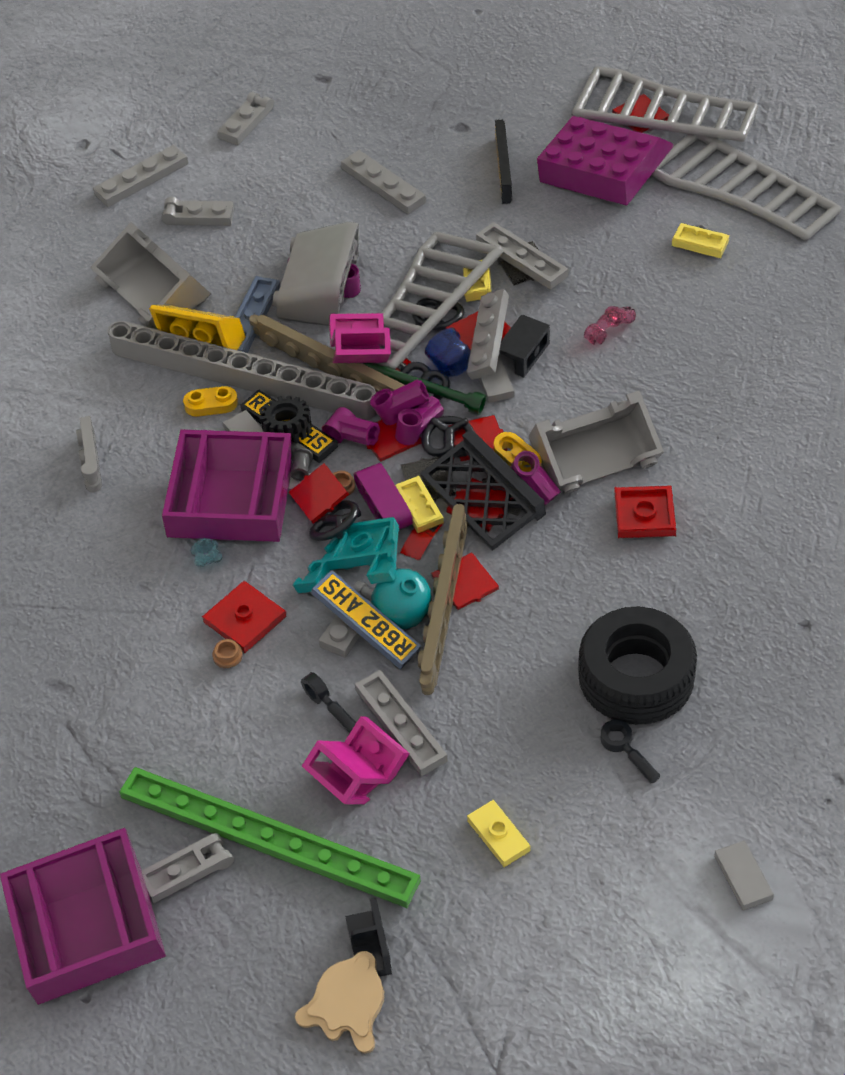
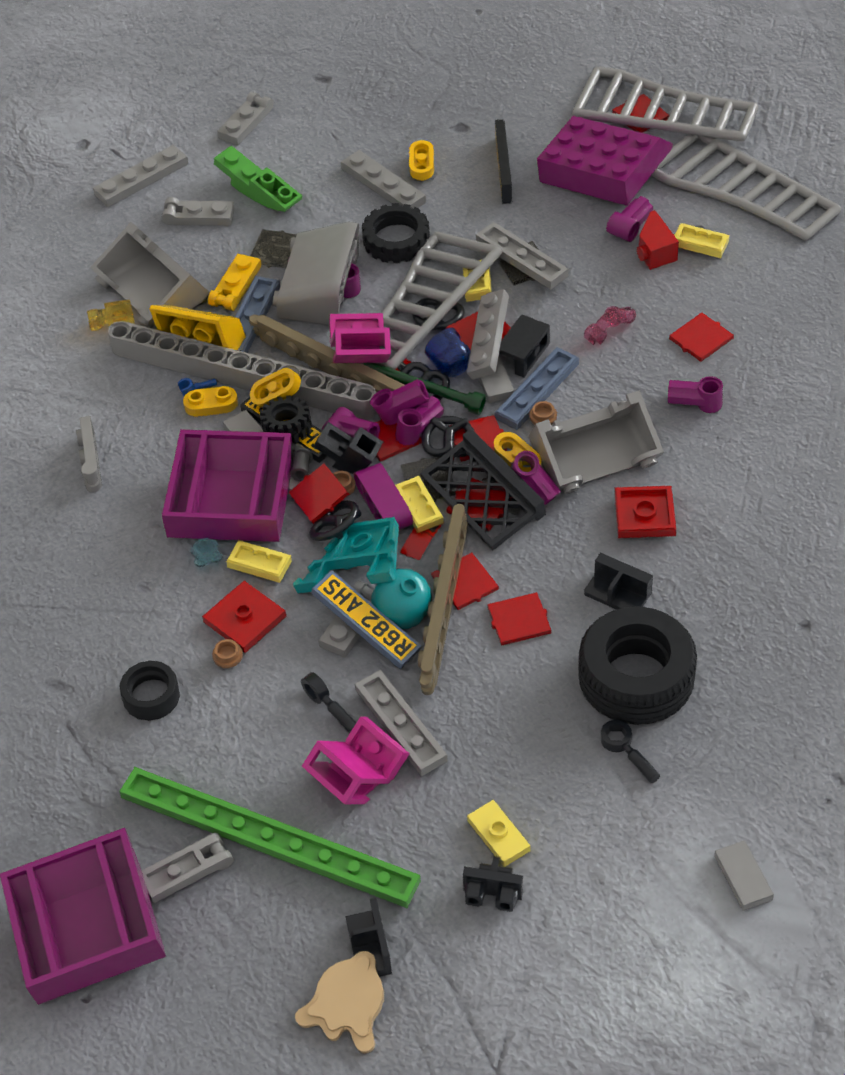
(112, 313): none -> clear yellow plate
(155, 708): none -> black tyre
(186, 385): none -> blue hand
(235, 282): none -> yellow plate
(257, 184): none -> bright green slope
(259, 561): none -> light yellow plate
(273, 248): none -> clear smoke piece
(280, 383): none -> yellow plate
(348, 452): none -> black brick
(391, 216): none -> black tyre
(421, 160): none -> yellow plate
(493, 881): none -> black hips
(519, 618): none -> red piece
(536, 387): none -> sand blue tile
(543, 411): none -> medium nougat plate
(618, 584): none -> black panel
(628, 222): none -> magenta piece
(657, 243): none -> red slope
(701, 337): none -> red piece
(705, 394): none -> magenta piece

